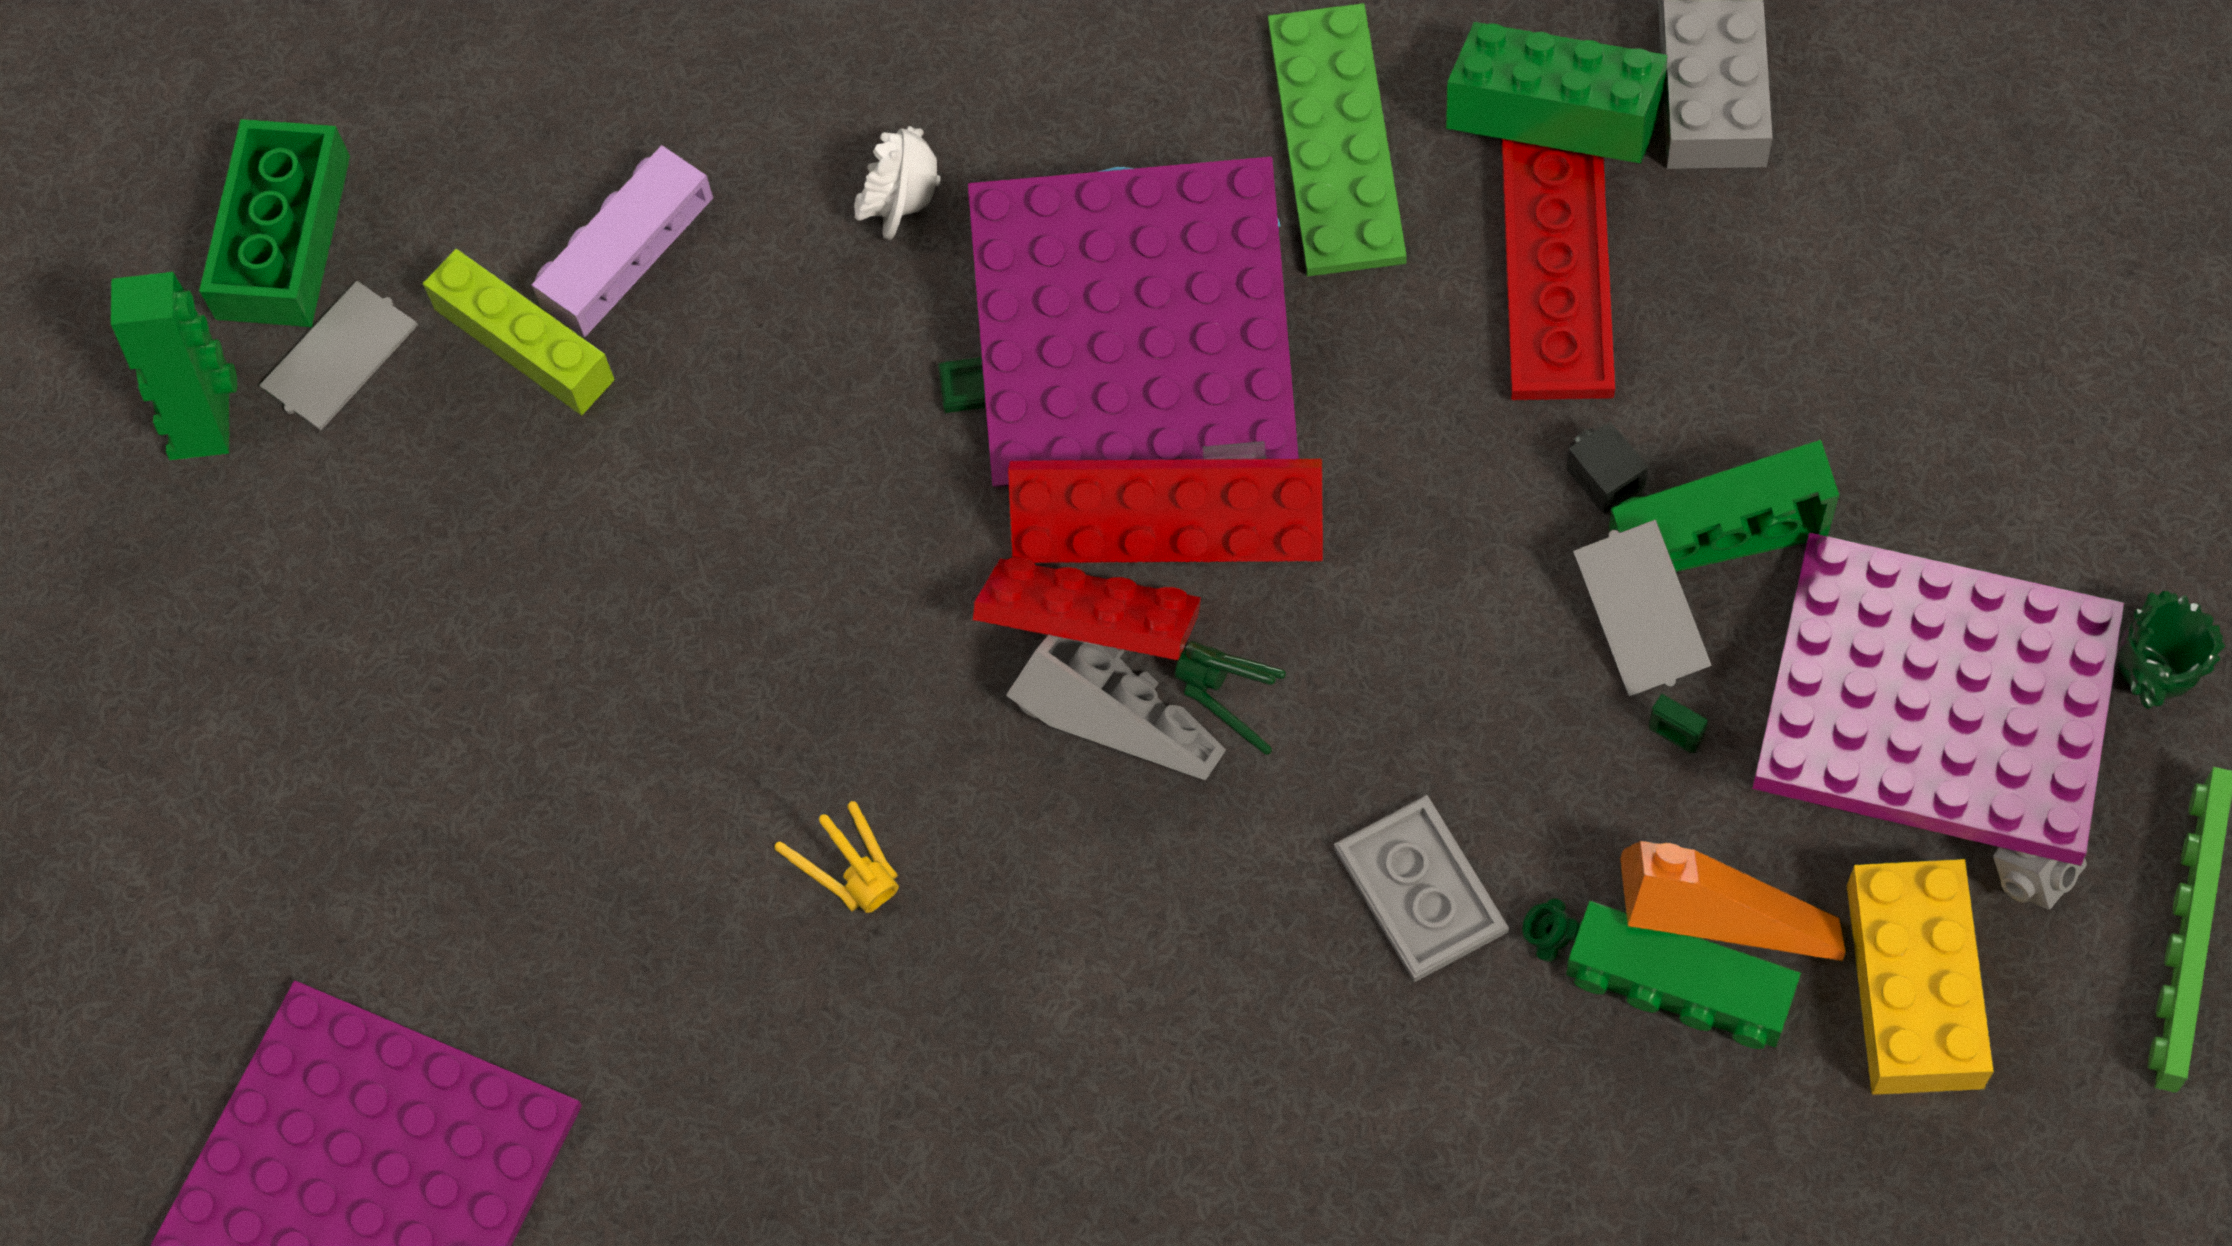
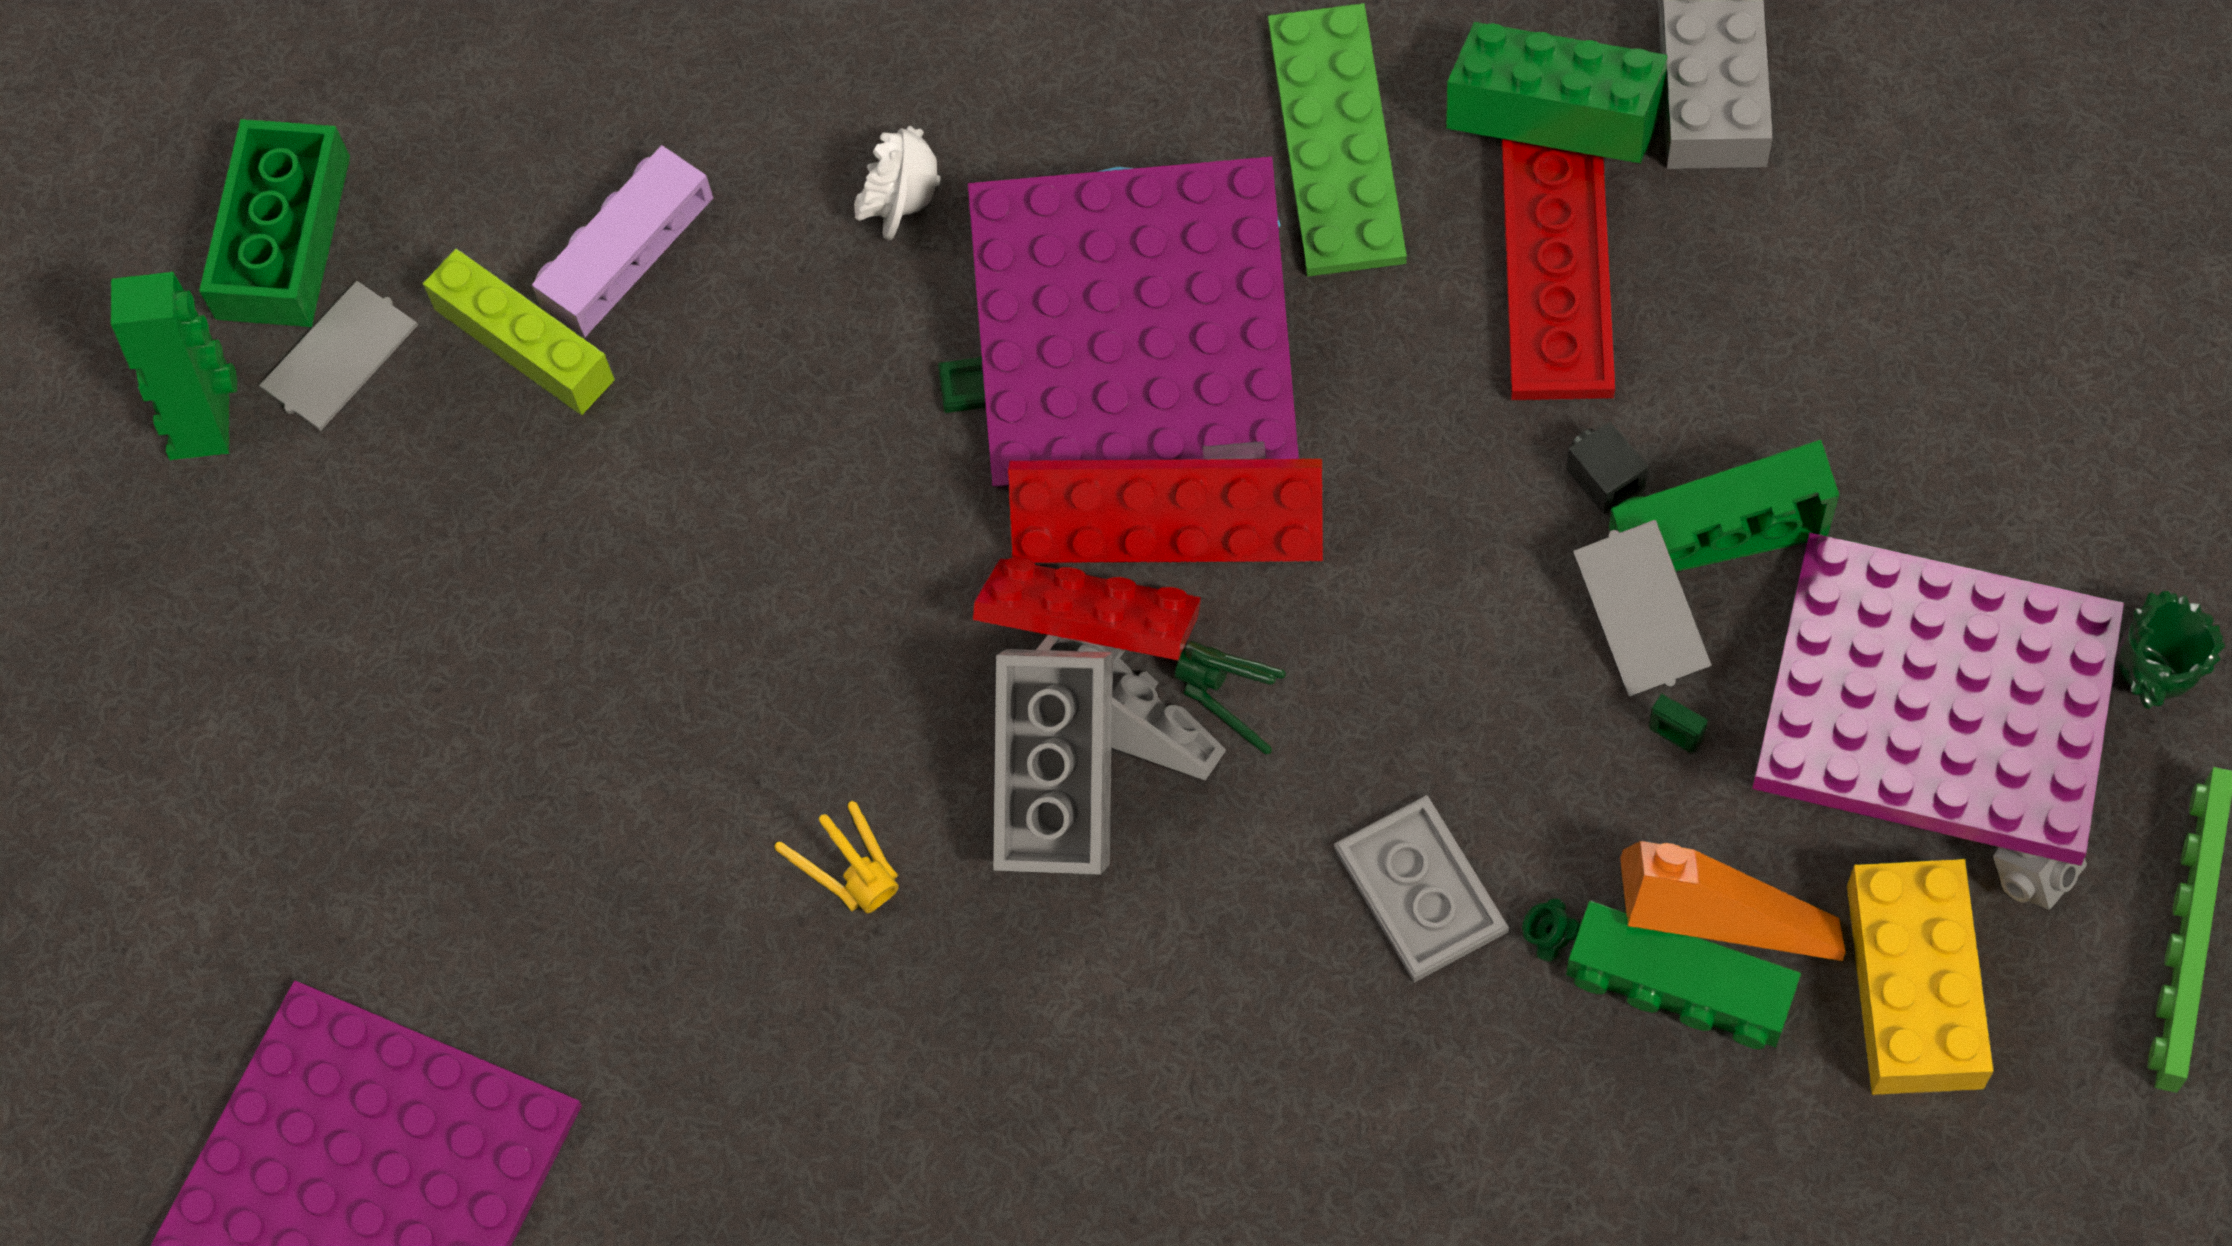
(1053, 761): none -> light grey brick

